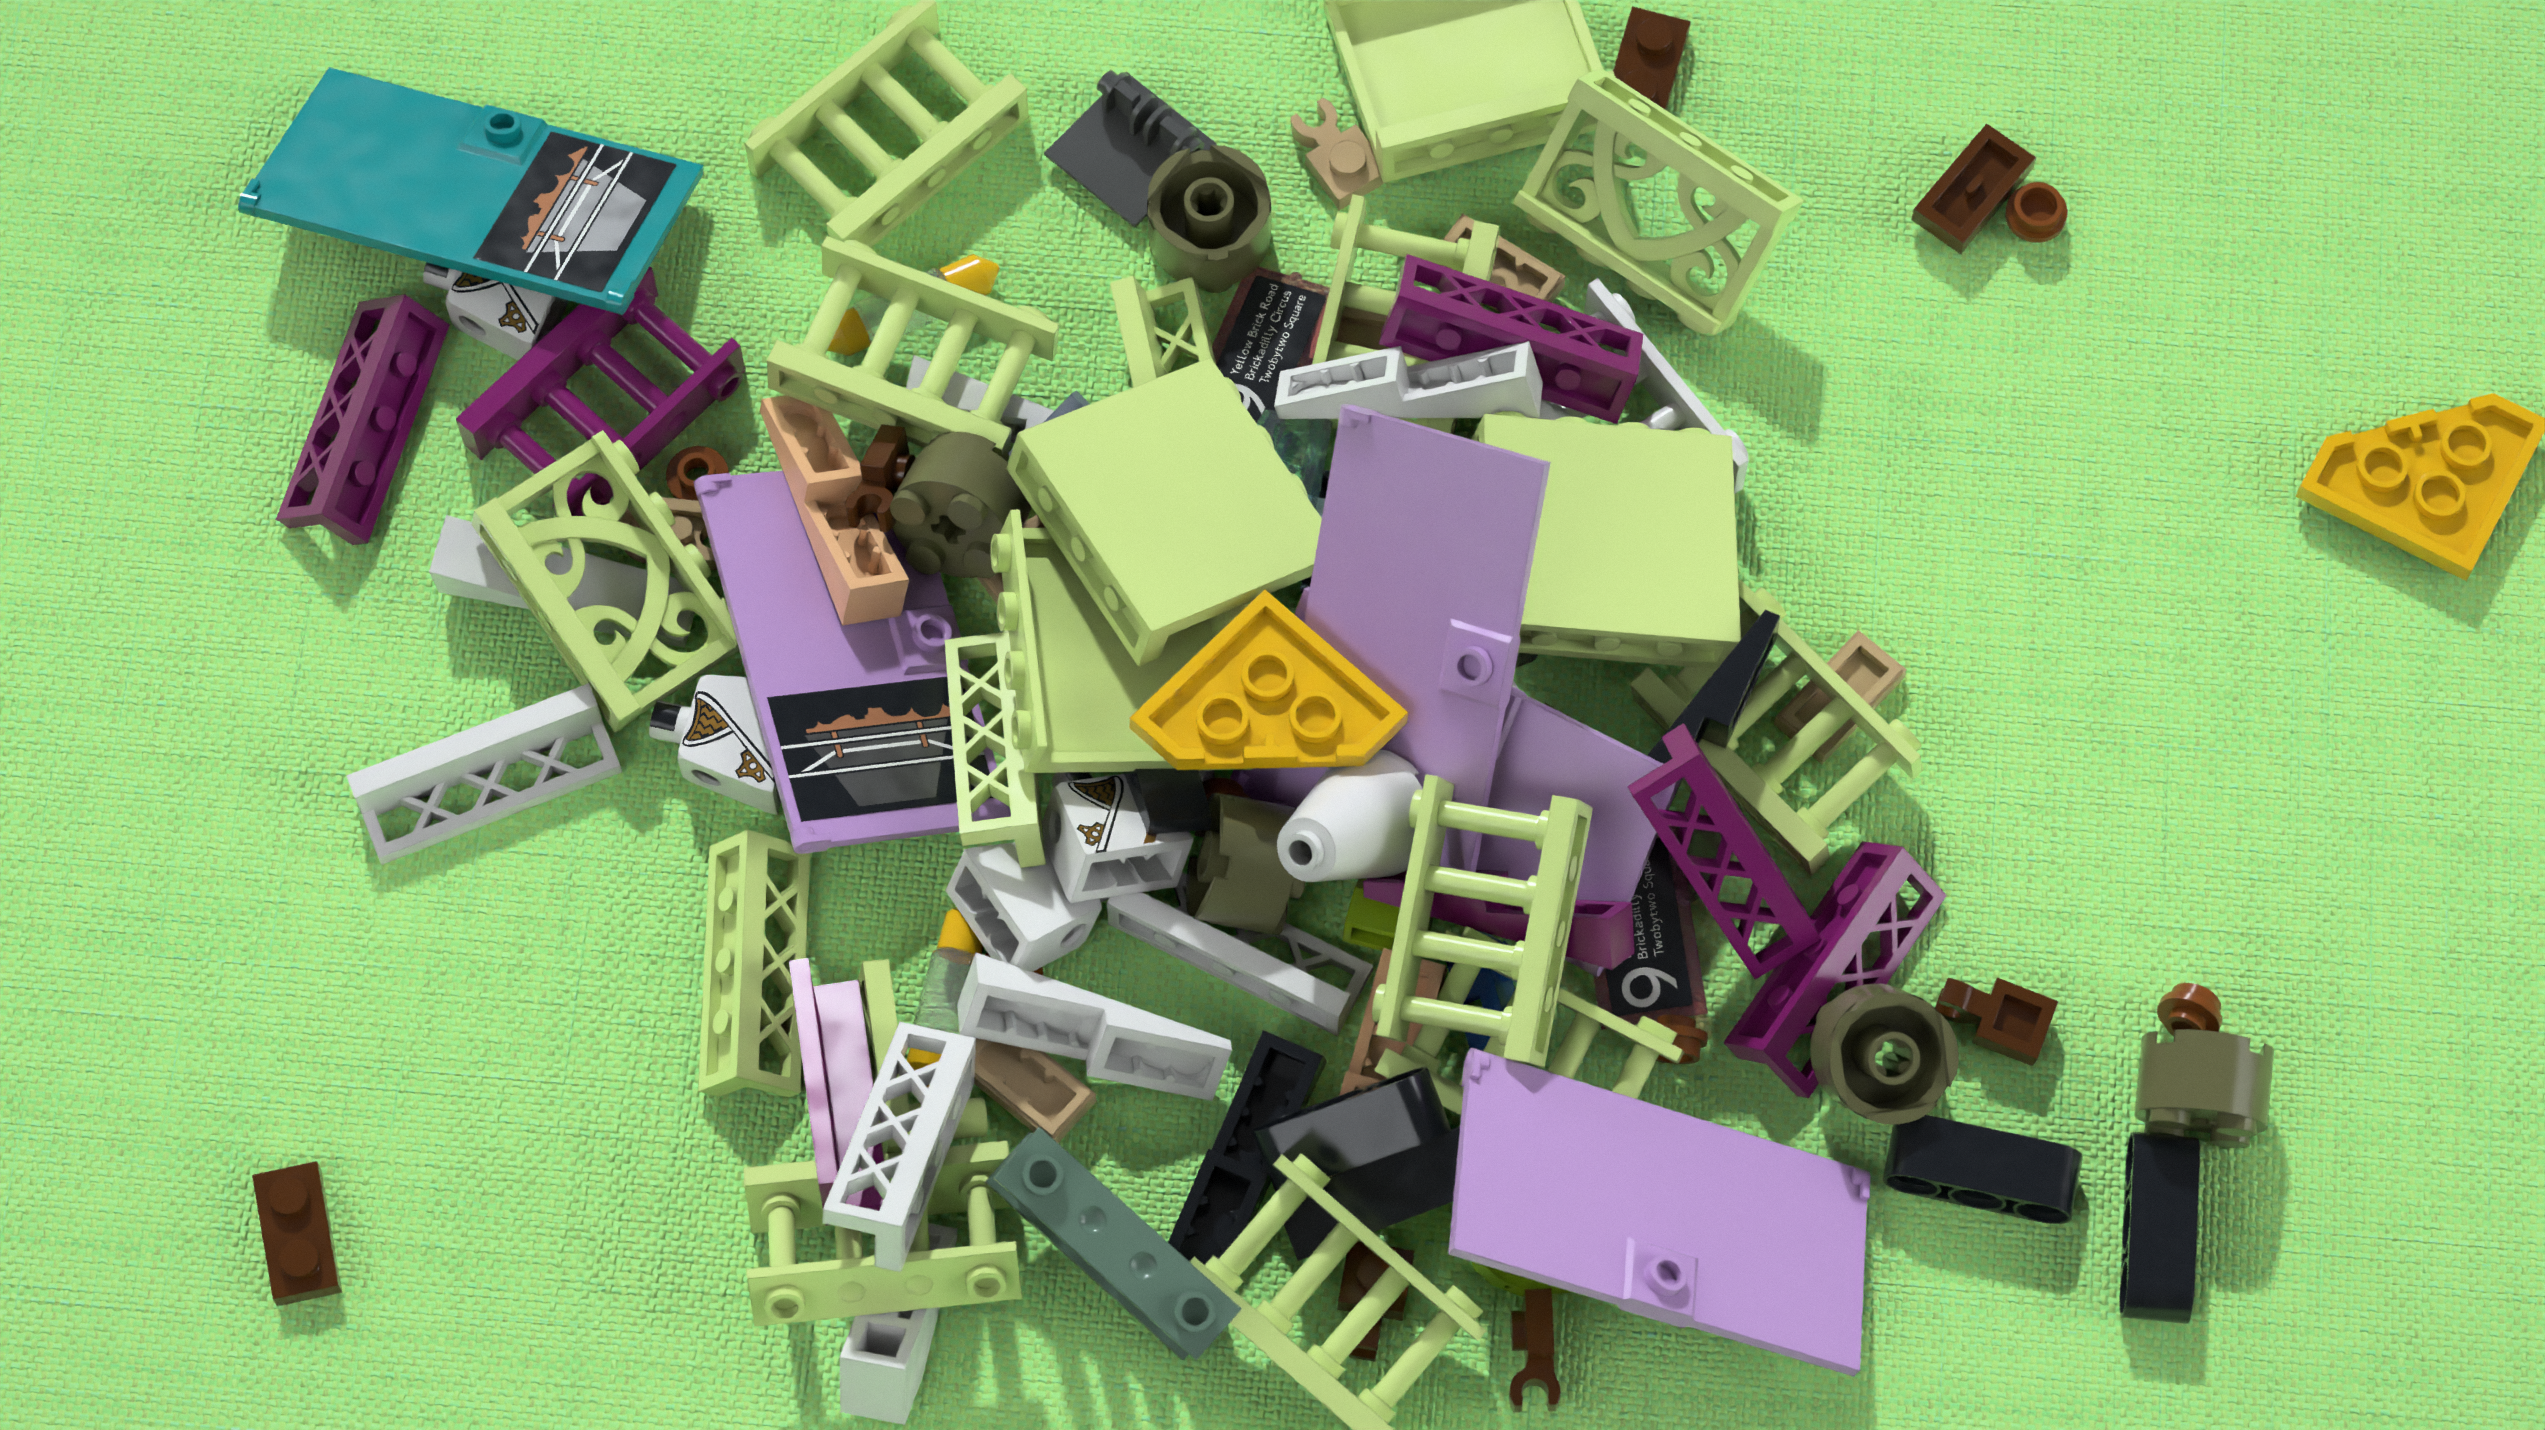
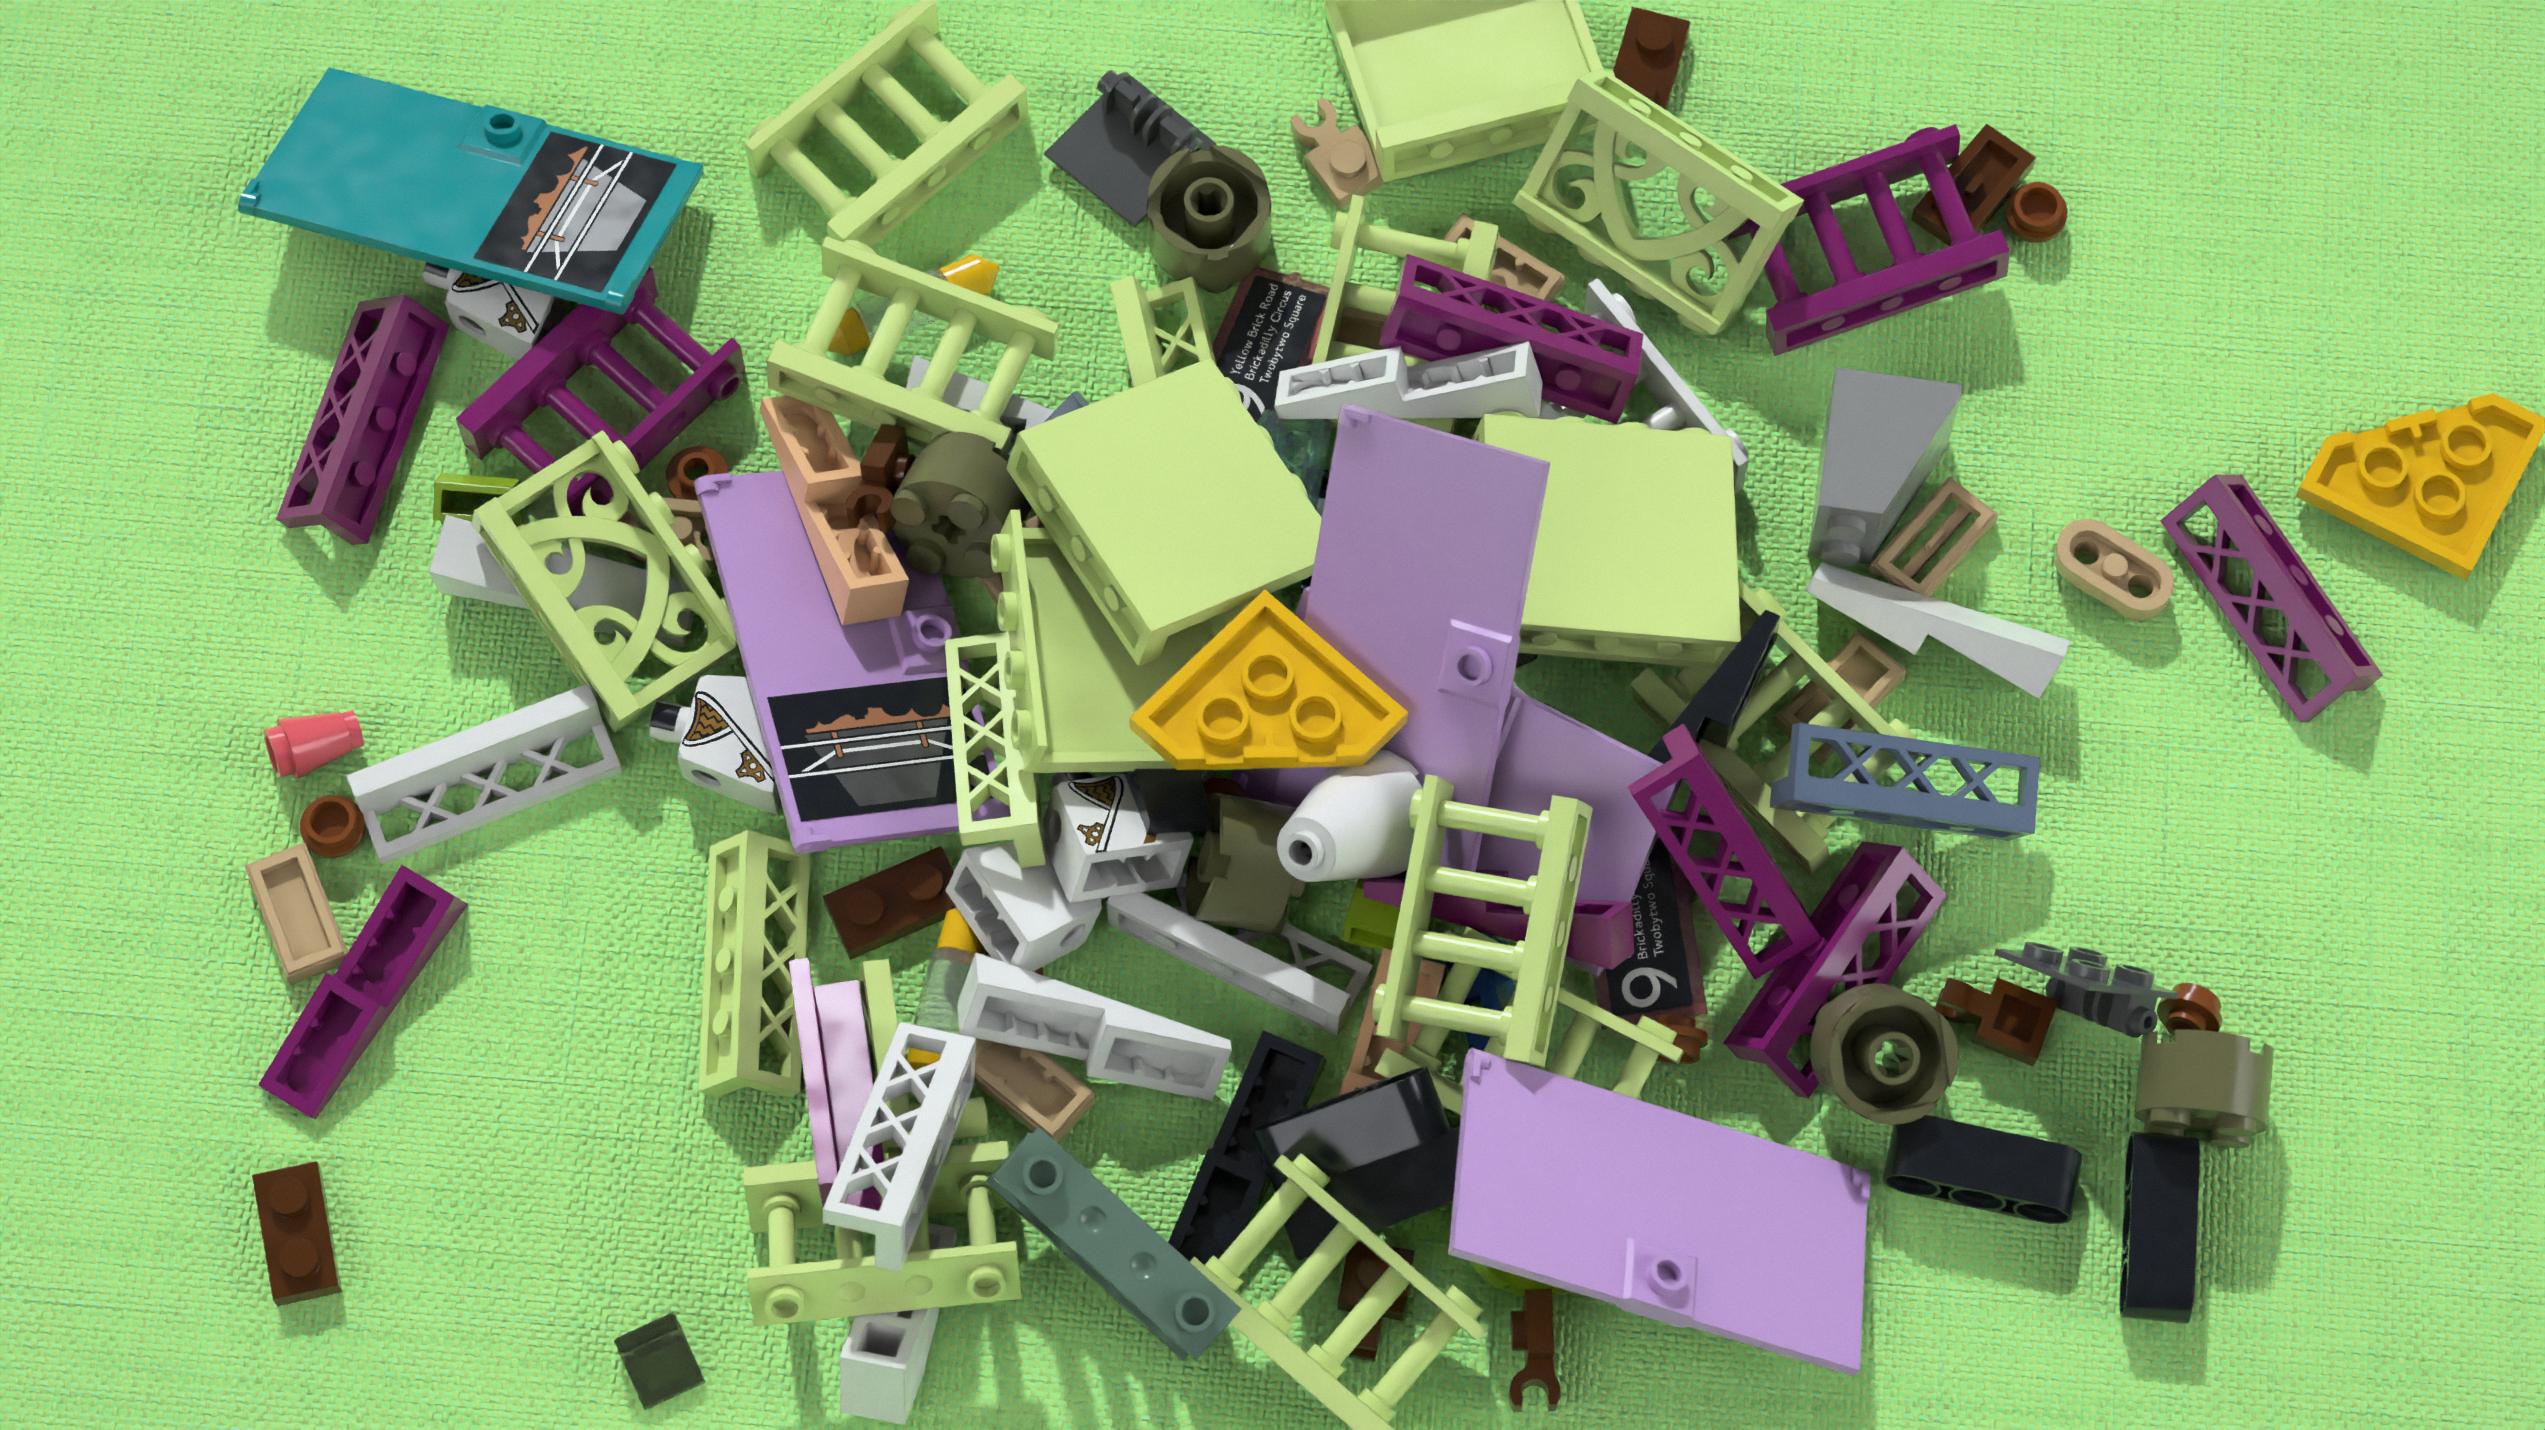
(297, 913): none -> tan tile
(311, 741): none -> coral cone
(332, 826): none -> dark orange plate
(362, 993): none -> magenta slope
(468, 486): none -> lime piece
(659, 1361): none -> clear smoke slope
(891, 903): none -> reddish brown plate
(1874, 458): none -> light grey slope
(1906, 618): none -> white slope
(1907, 807): none -> sand blue fence
(1913, 276): none -> magenta fence
(1987, 518): none -> tan tile
(2090, 989): none -> dark grey hinge
(2116, 568): none -> tan plate
(2288, 582): none -> magenta fence

